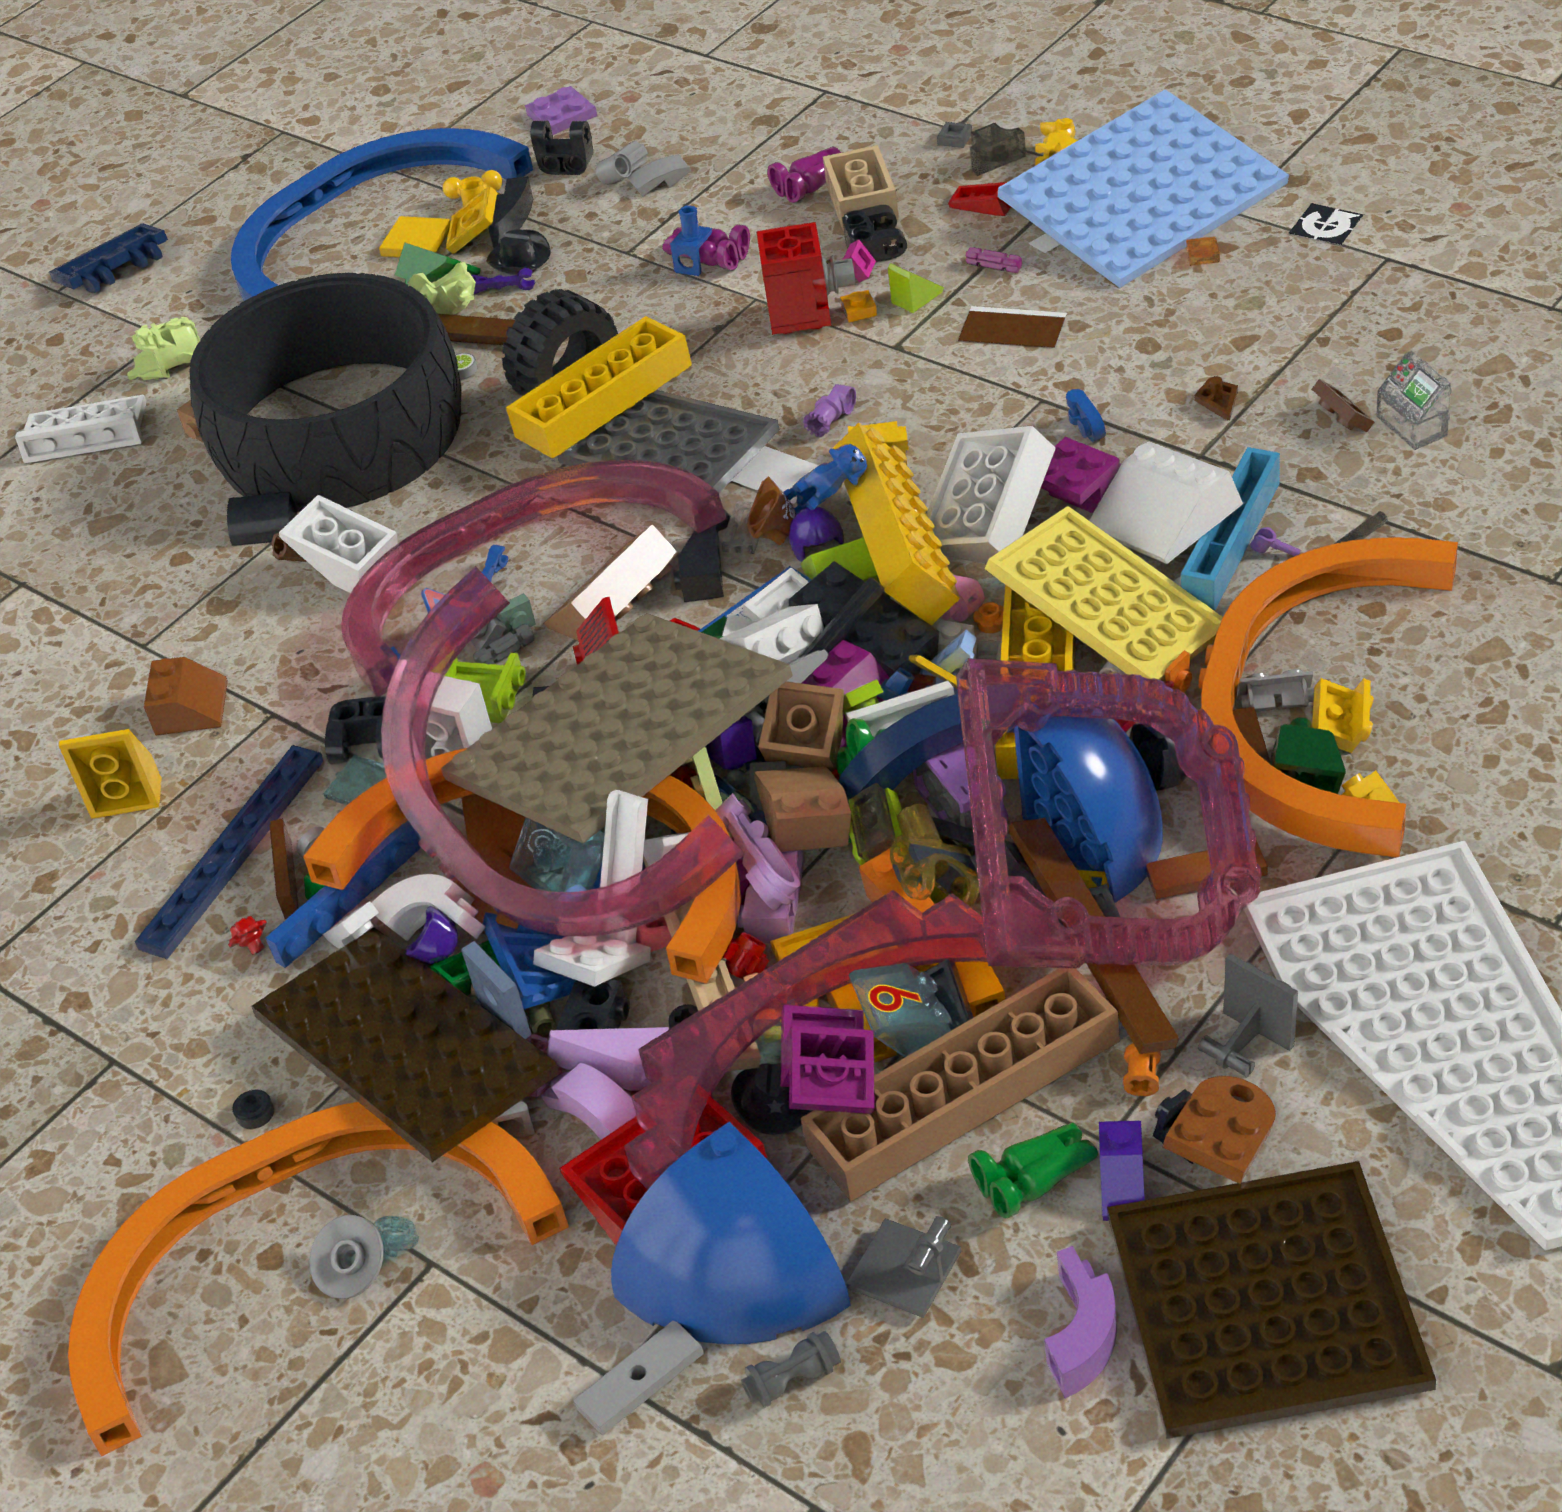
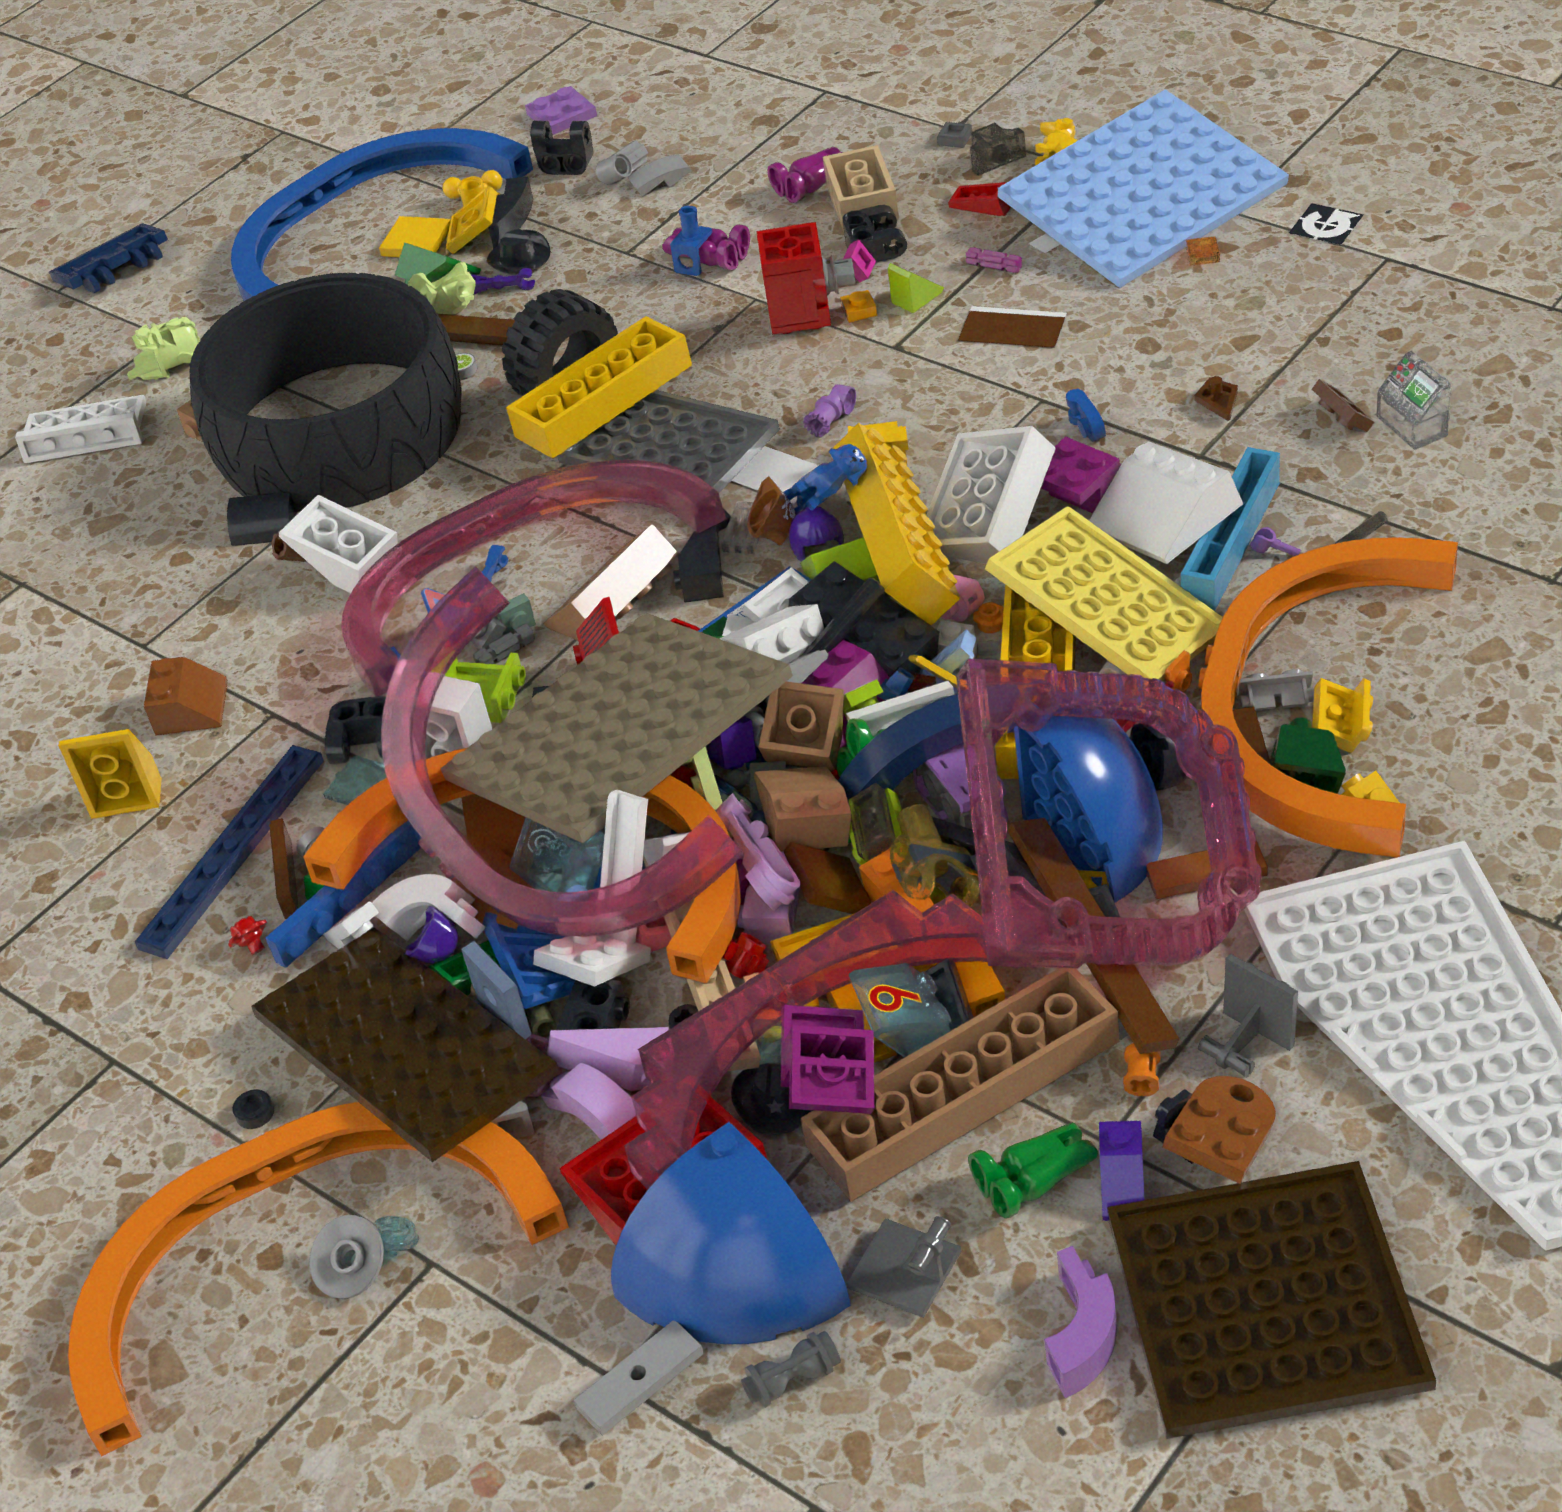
(827, 879): none -> reddish brown tile

